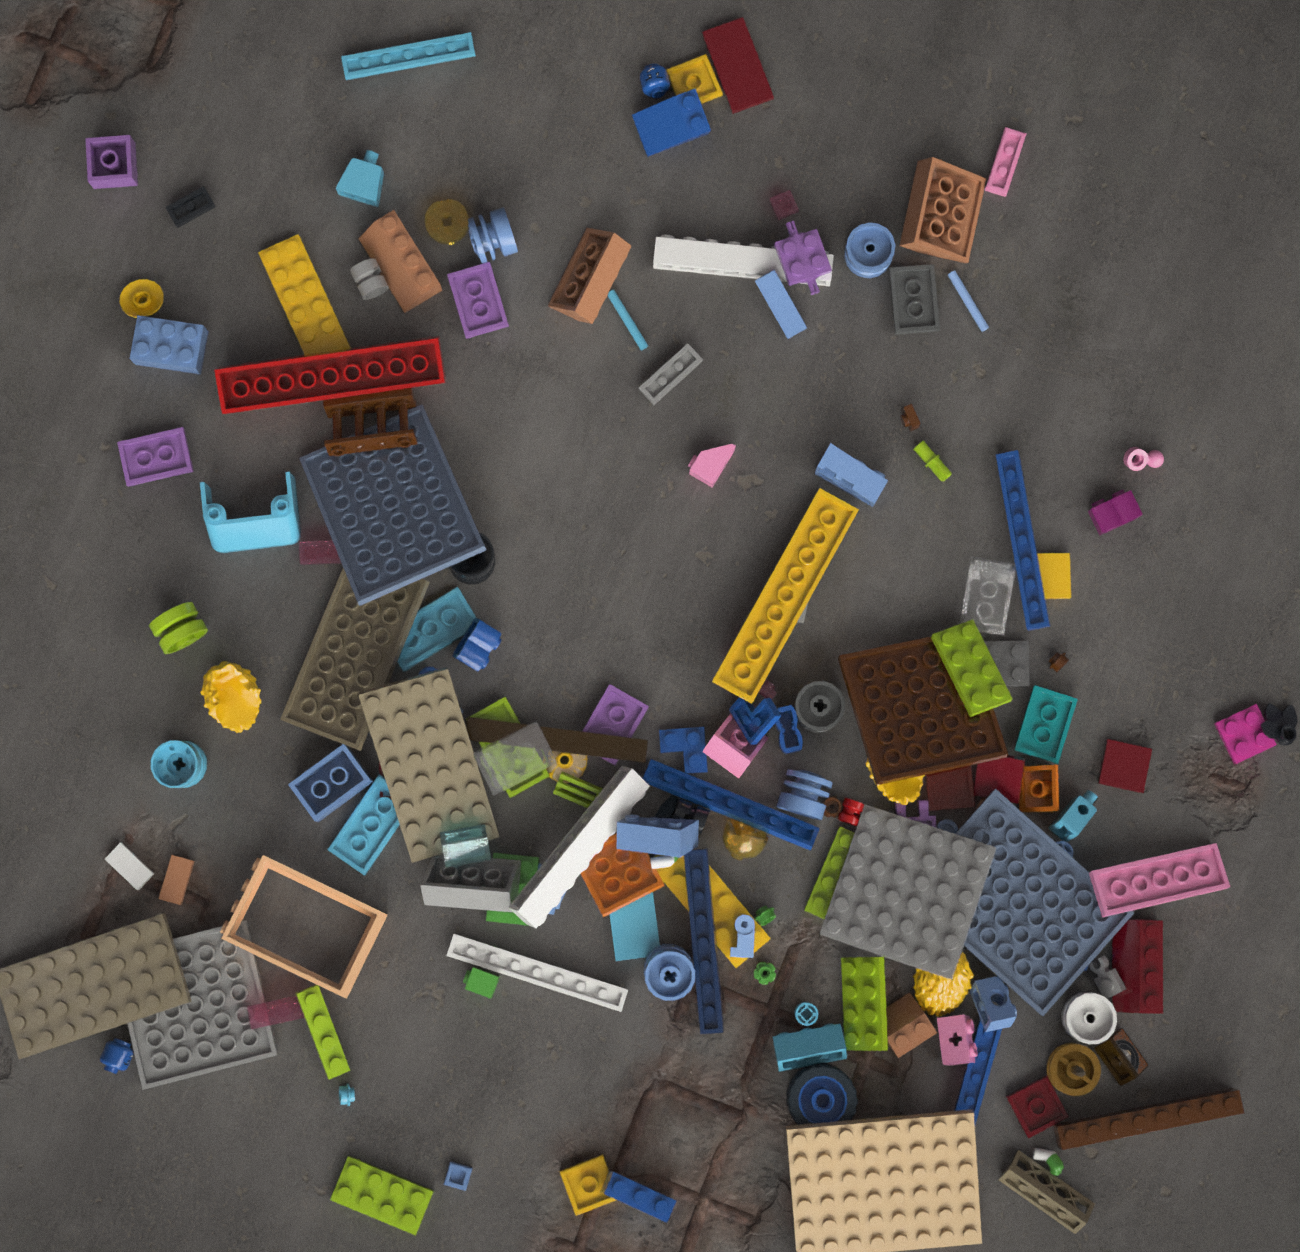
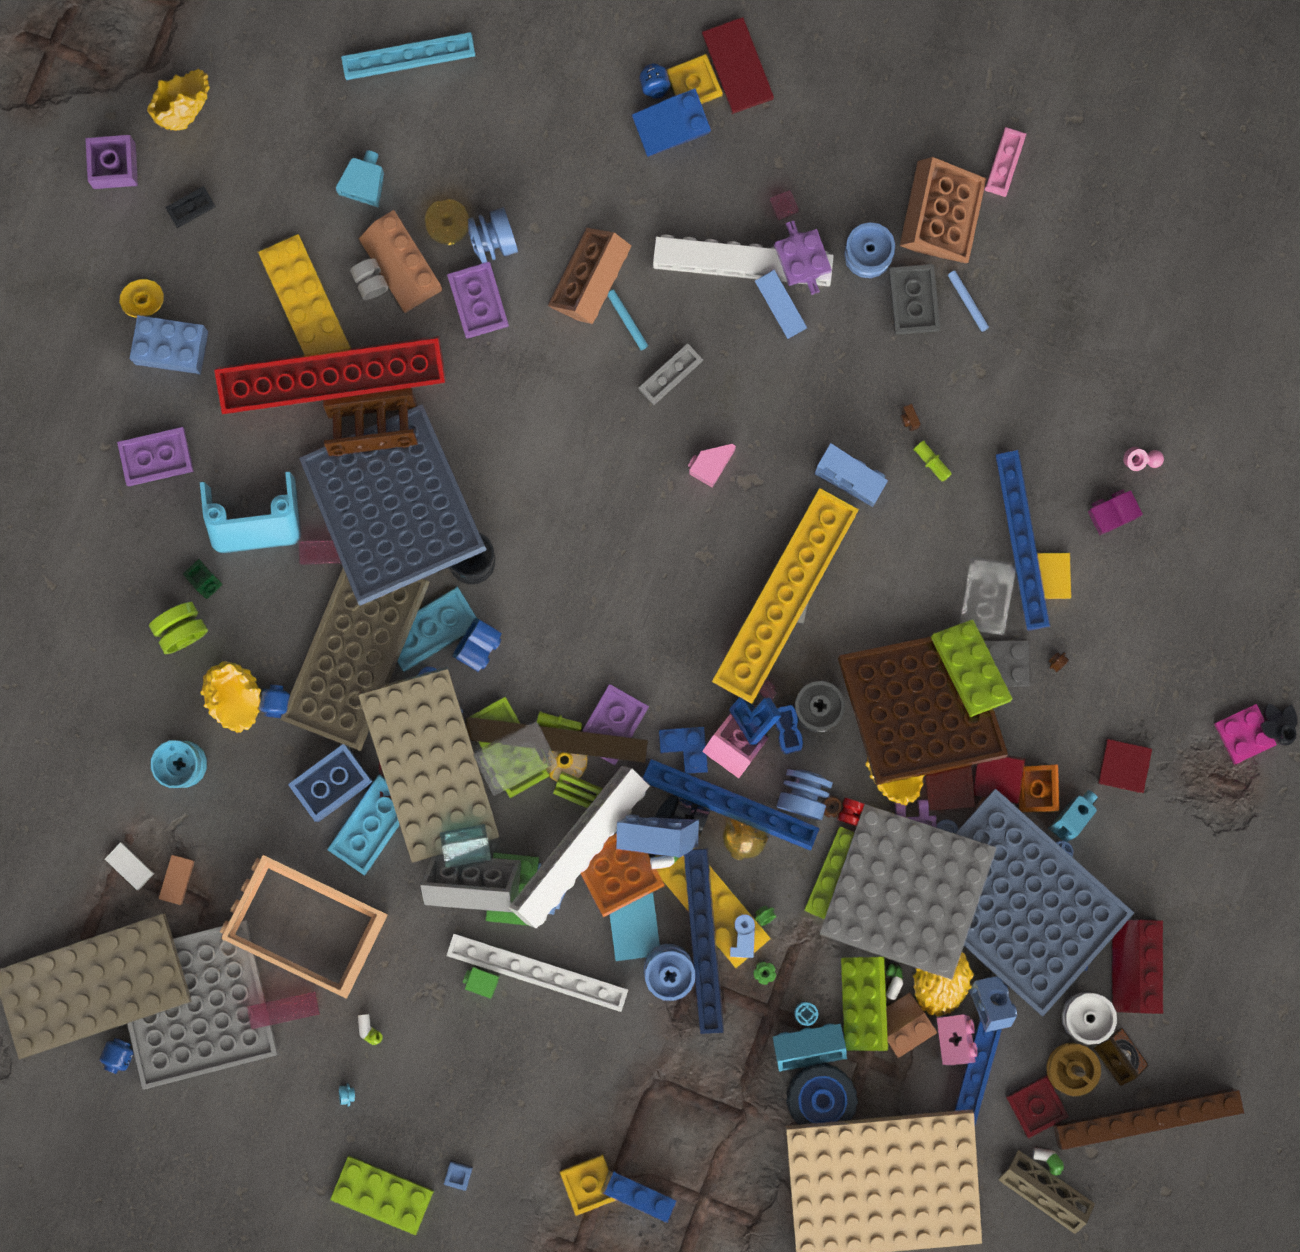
(179, 100): none -> yellow hair
(202, 579): none -> dark green bracket
(274, 701): none -> blue head
(322, 1031): lime plate -> none
(367, 1032): none -> arm
(552, 721): none -> lime axle
(897, 981): none -> arm
(1045, 724): teal plate -> none
(1108, 981): light grey plate -> none
(1159, 880): bright pink plate -> none

